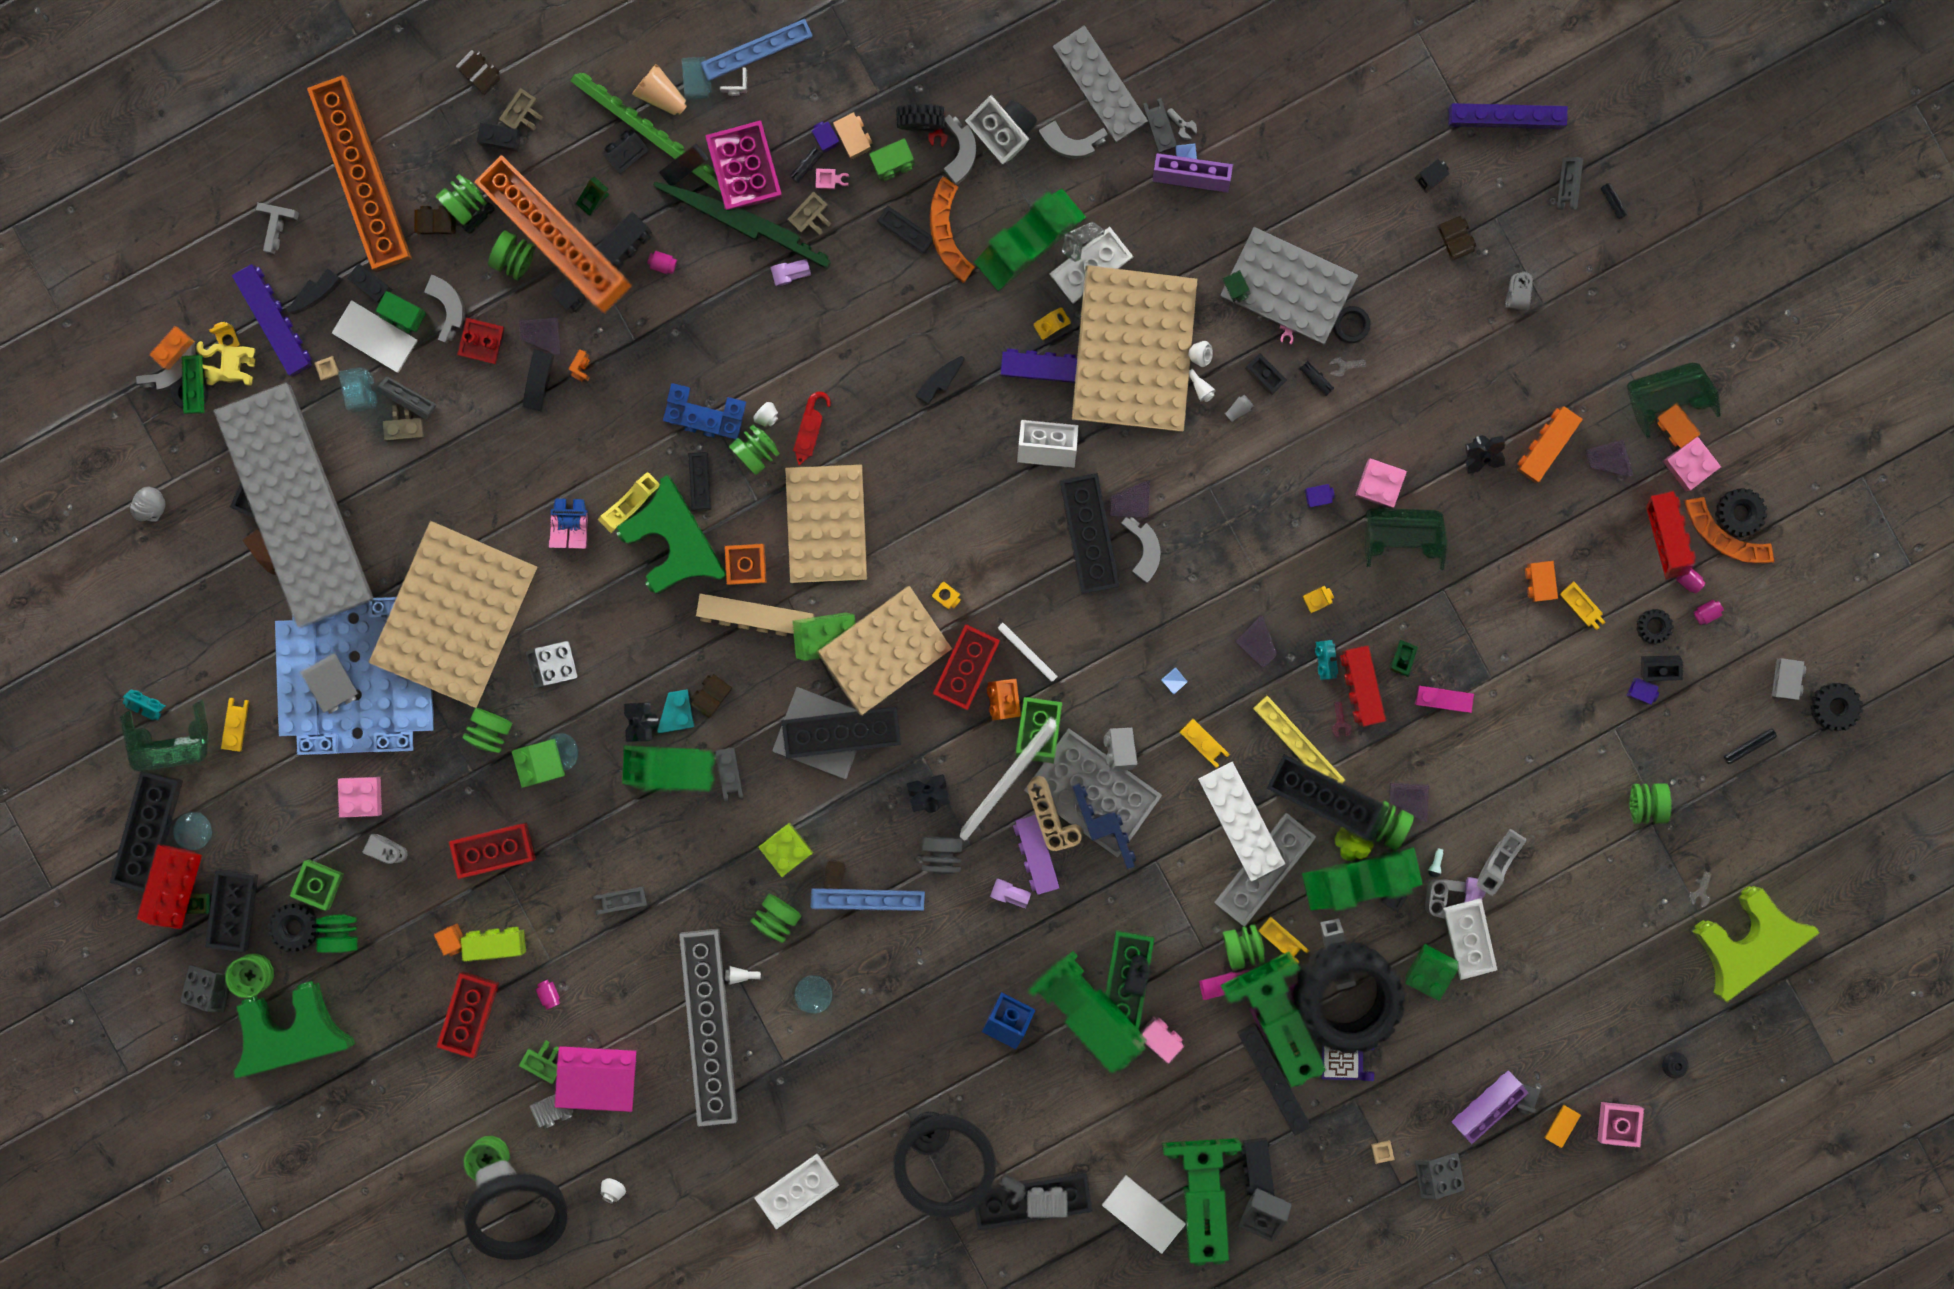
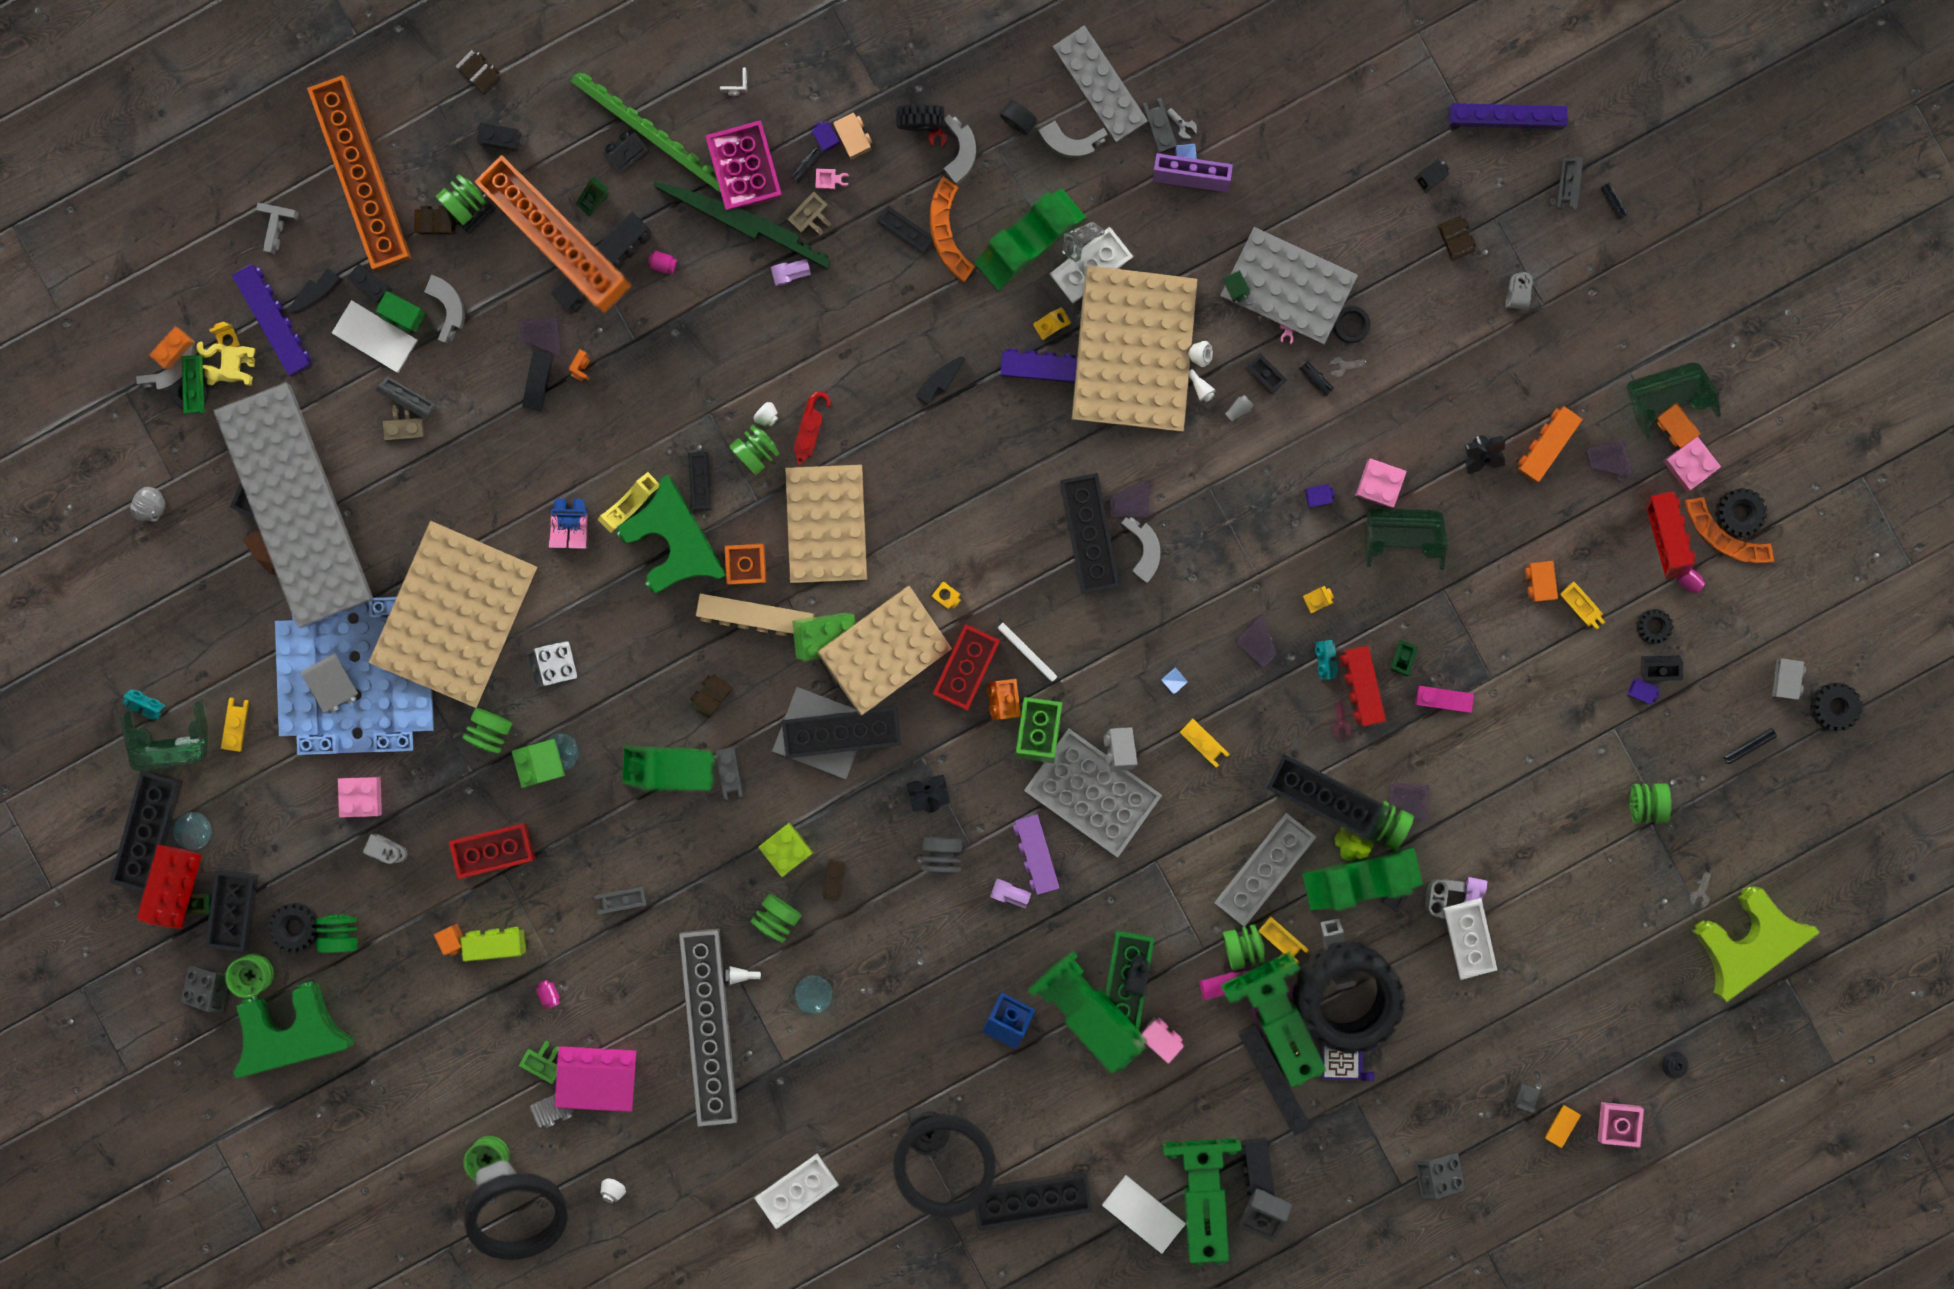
(316, 884): bright green brick -> none
(326, 368): tan tile -> none
(357, 389): clear light blue brick -> none
(467, 1014): red brick -> none
(481, 341): red plate -> none
(515, 257): bright green wheel -> none
(518, 110): dark tan hinge -> none
(640, 722): black plant -> none
(660, 92): light nougat cone -> none
(676, 712): teal wing -> none
(683, 165): black tile -> none
(694, 79): clear light blue brick -> none
(701, 418): blue bracket -> none
(756, 50): medium blue tile -> none
(867, 899): medium blue tile -> none
(892, 160): bright green brick -> none
(997, 130): white slope -> none
(1008, 779): white tile -> none
(1011, 1185): dark grey bracket -> none
(1047, 443): white slope -> none
(1047, 1203): light grey brick -> none
(1050, 812): tan beam -> none
(1104, 825): dark blue bracket -> none
(1241, 821): white plate -> none
(1294, 738): light yellow tile -> none
(1382, 1152): tan tile -> none
(1431, 972): green brick -> none
(1435, 869): light aqua piece -> none
(1490, 1107): medium lavender brick -> none
(1498, 862): light grey arch -> none
(1708, 612): dark pink brick -> none

